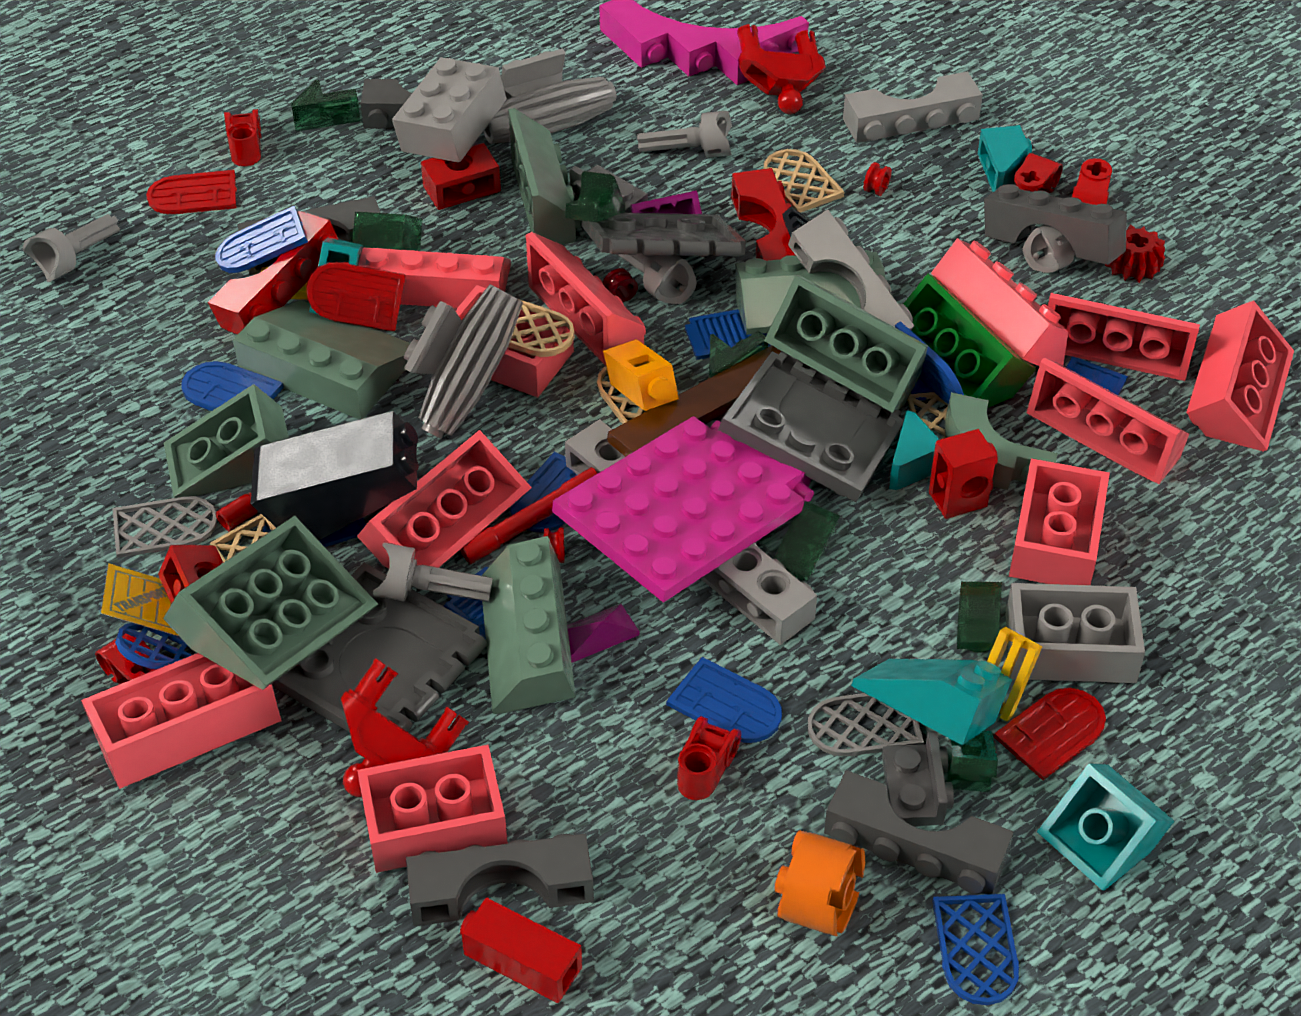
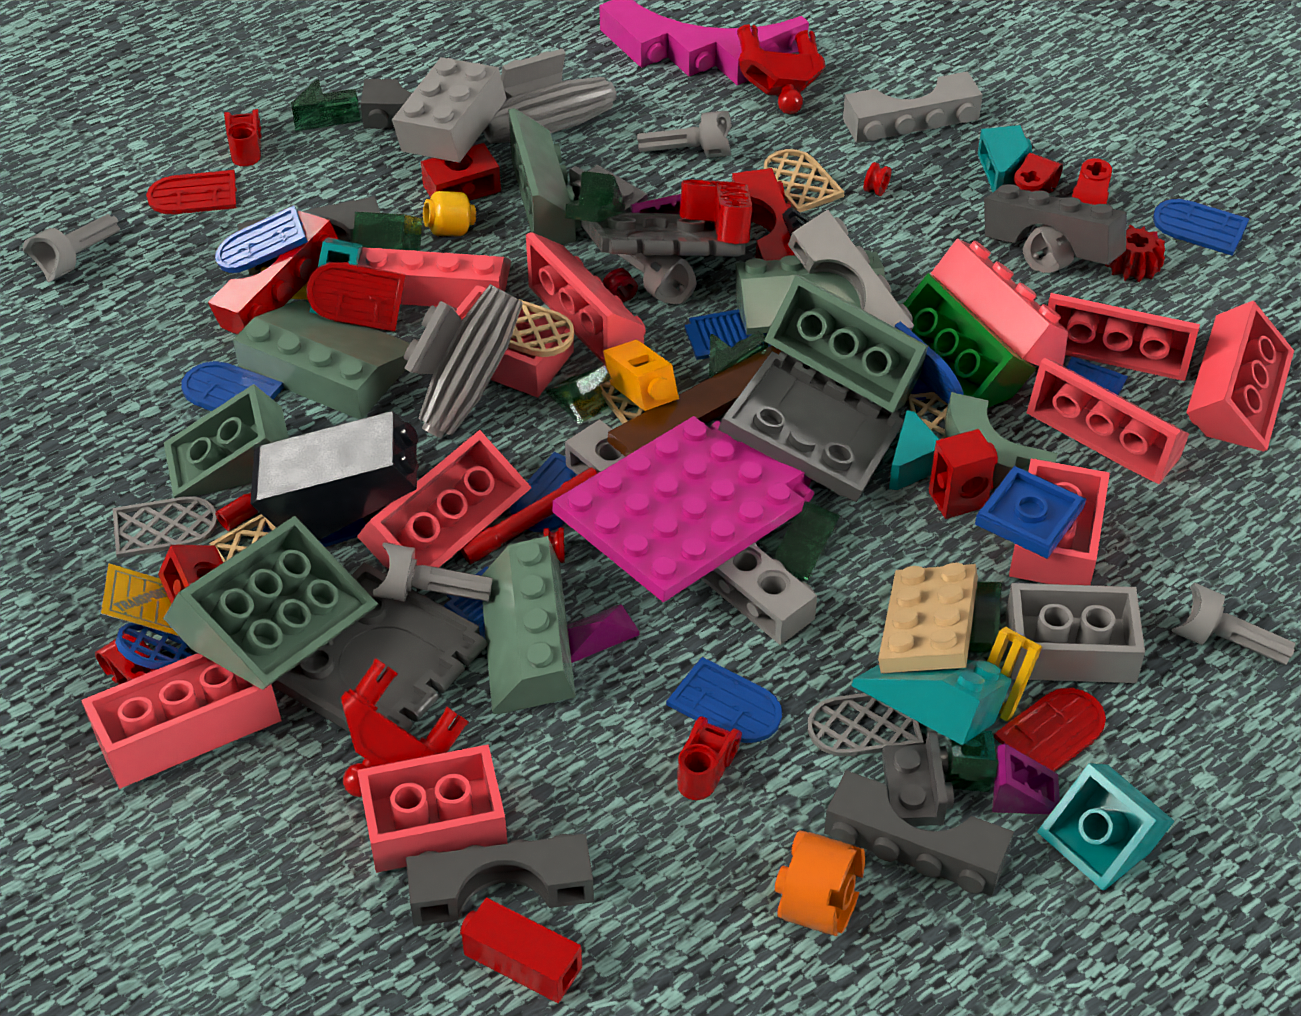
(448, 213): none -> yellow head
(581, 394): none -> slope
(720, 202): none -> red beam
(929, 618): none -> tan plate
(947, 959): blue window -> none
(1023, 784): none -> magenta slope
(1030, 512): none -> blue tile
(1200, 224): none -> blue window
(1208, 618): none -> light grey piece

